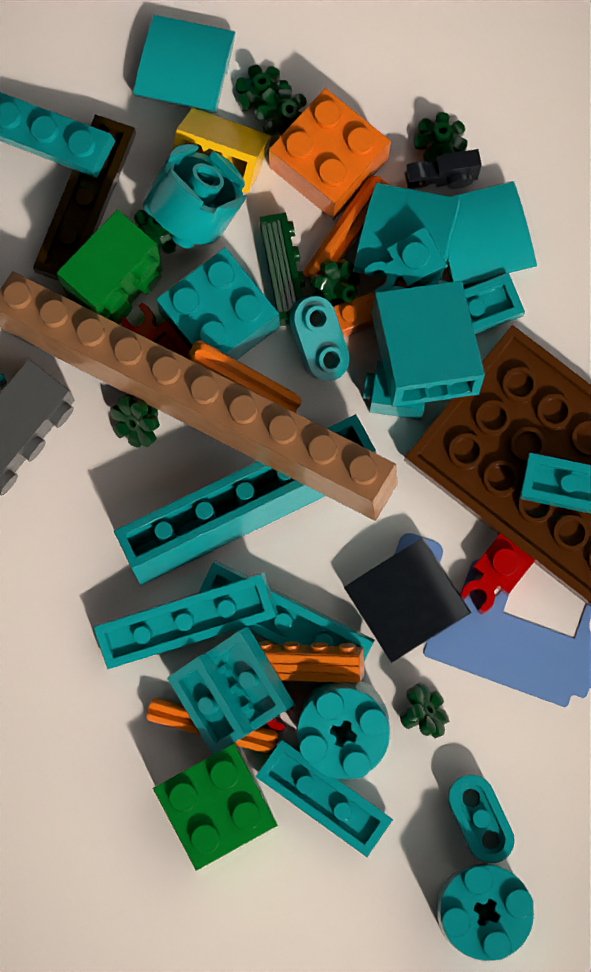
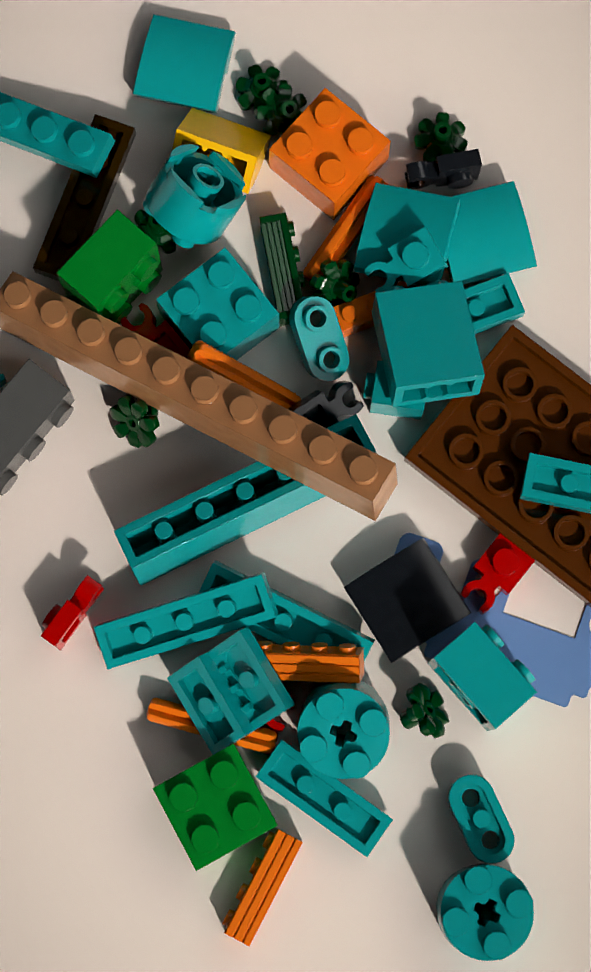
(64, 620): none -> red plate
(263, 887): none -> orange piece
(326, 410): none -> black plate
(484, 676): none -> teal brick

